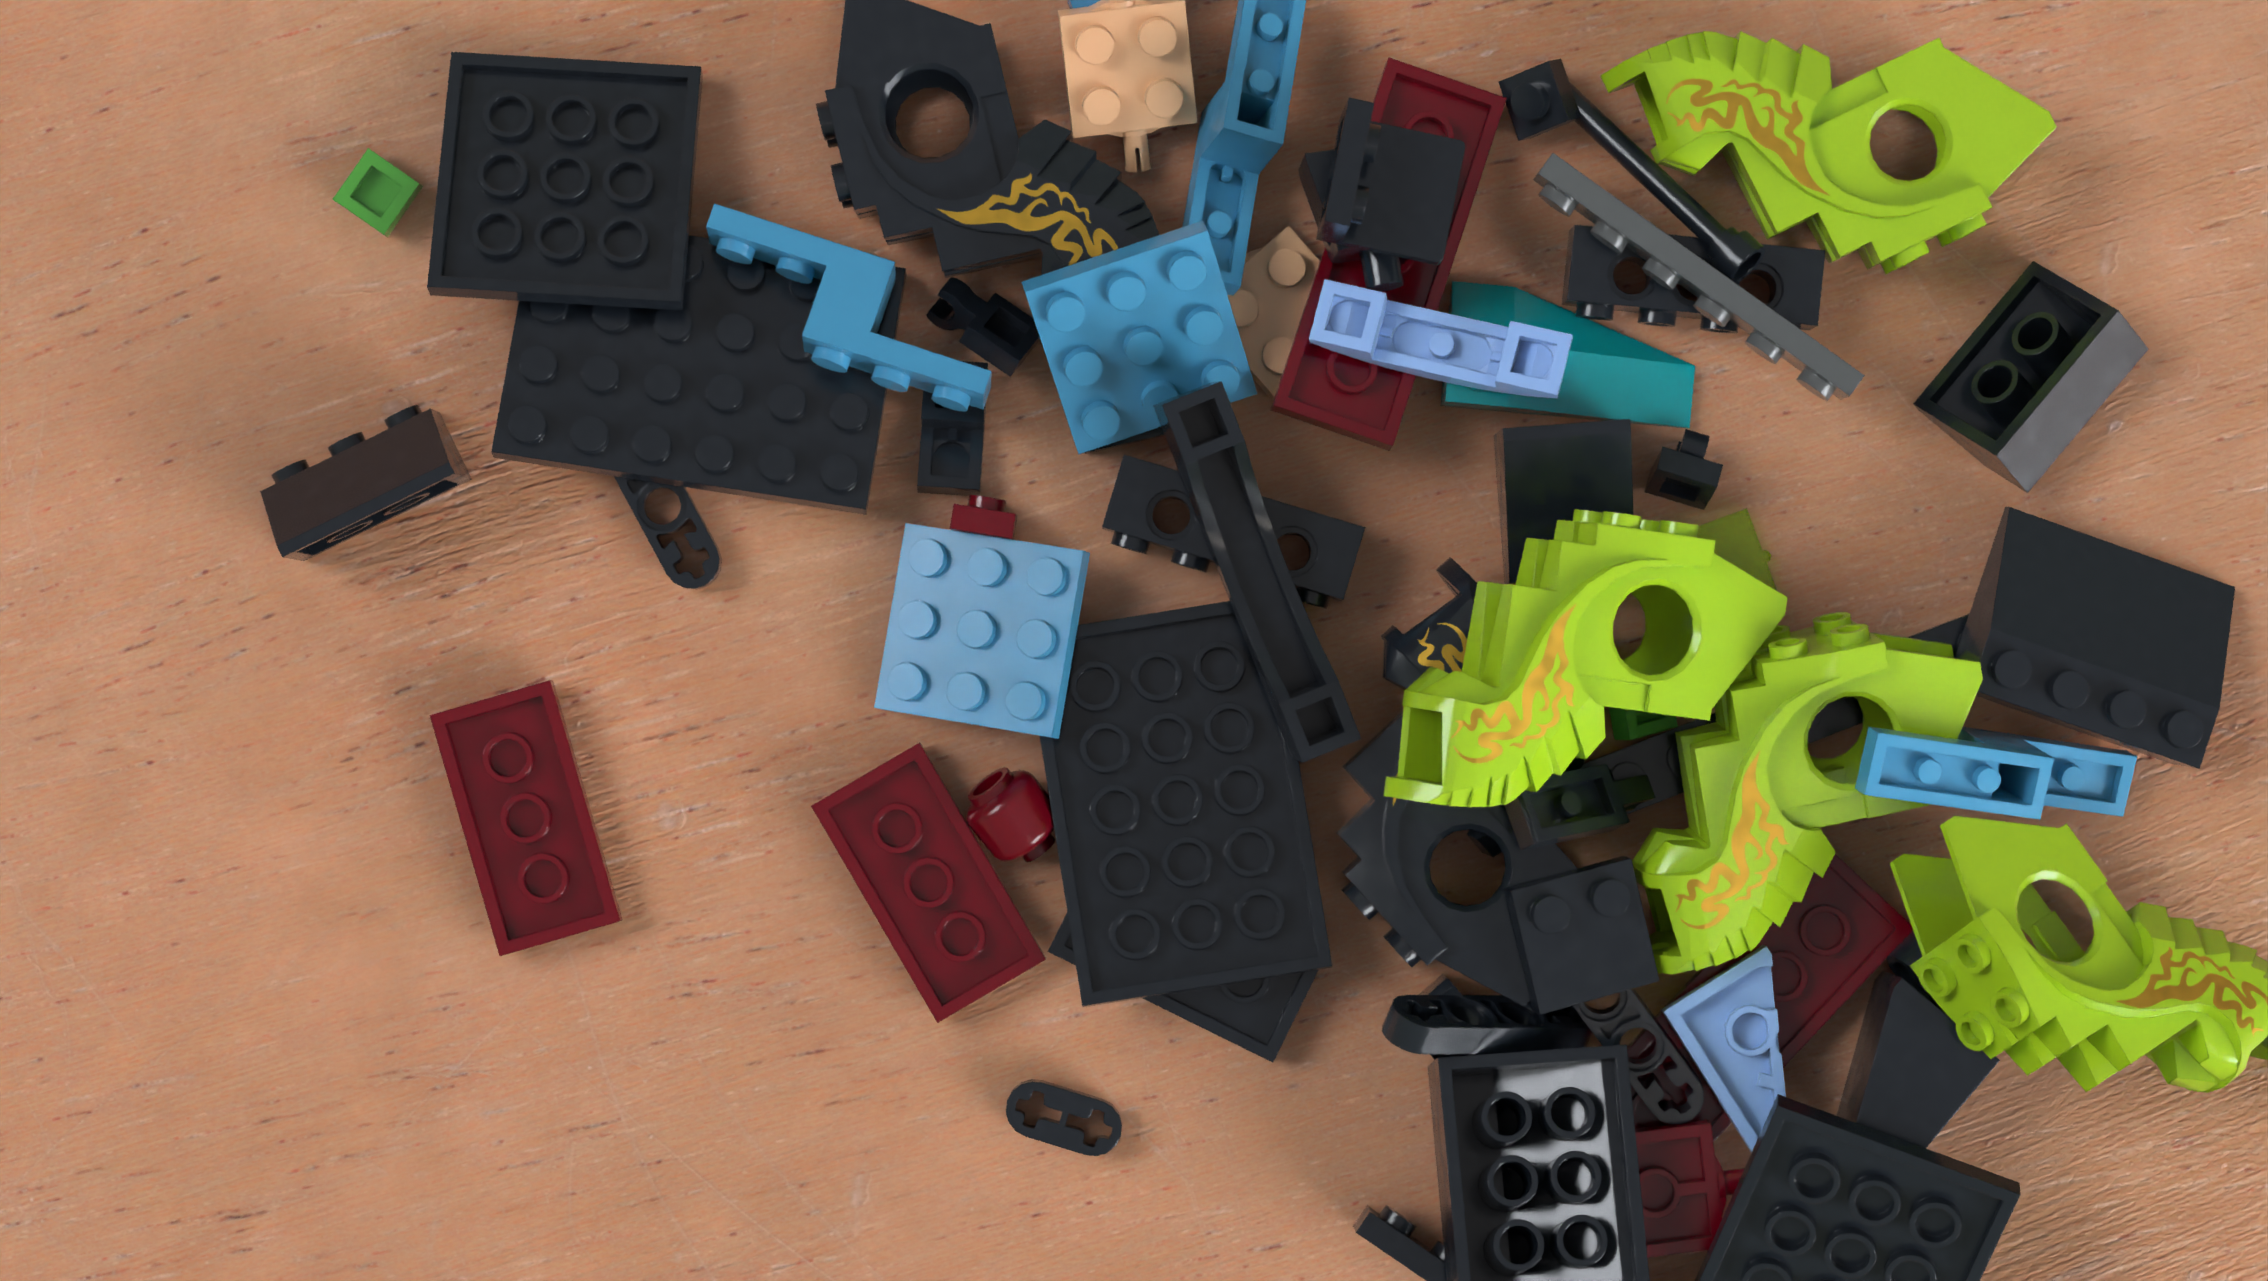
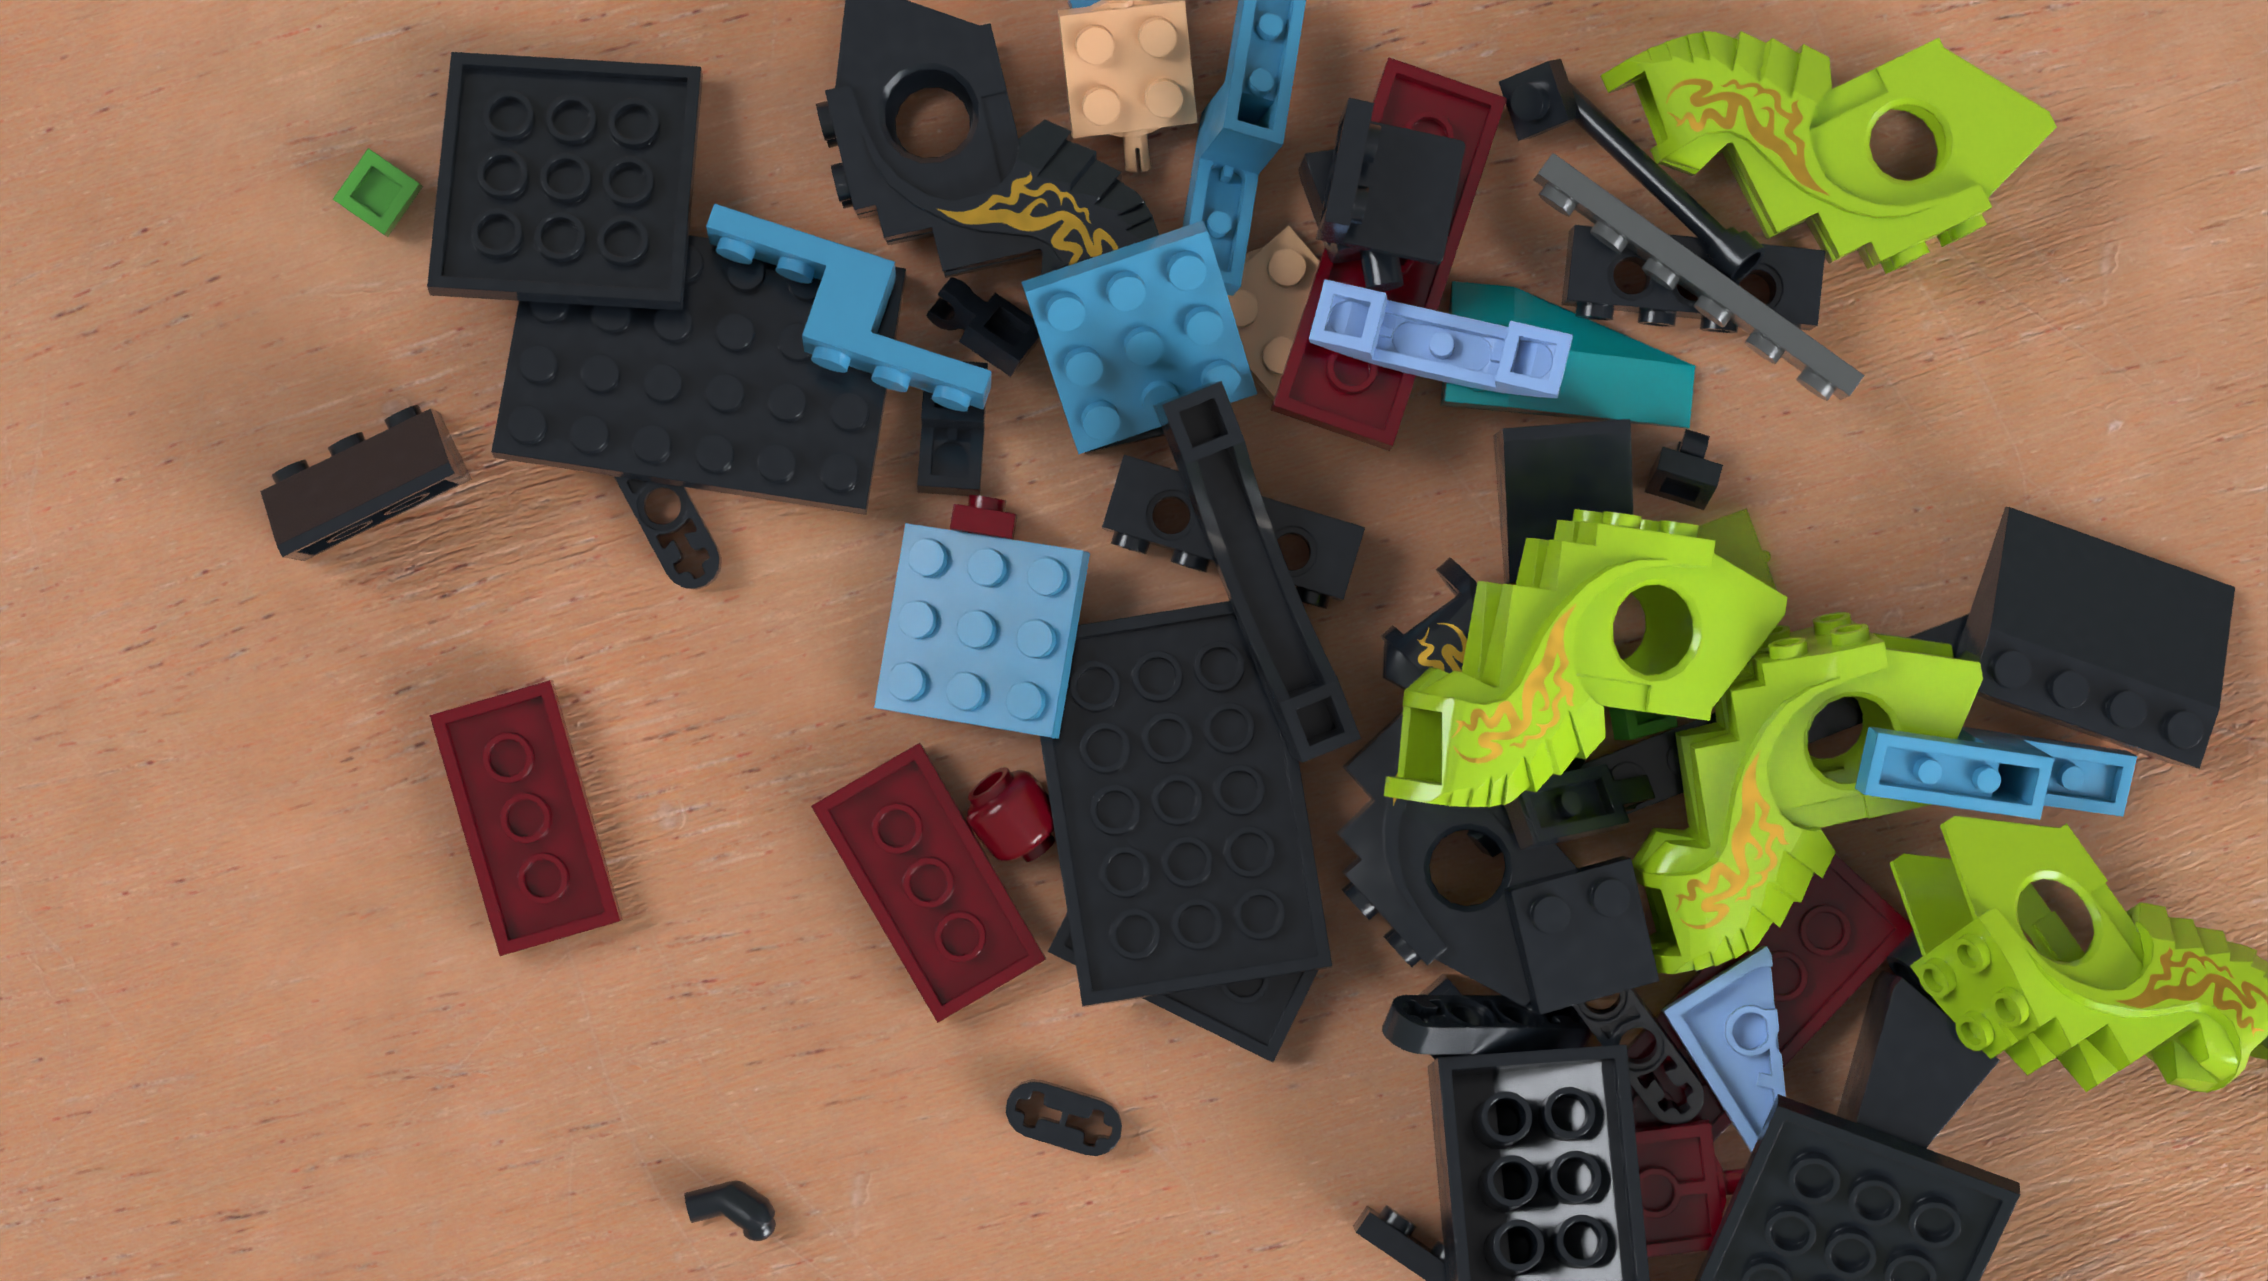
(737, 1203): none -> black arm
(2032, 375): black slope -> none

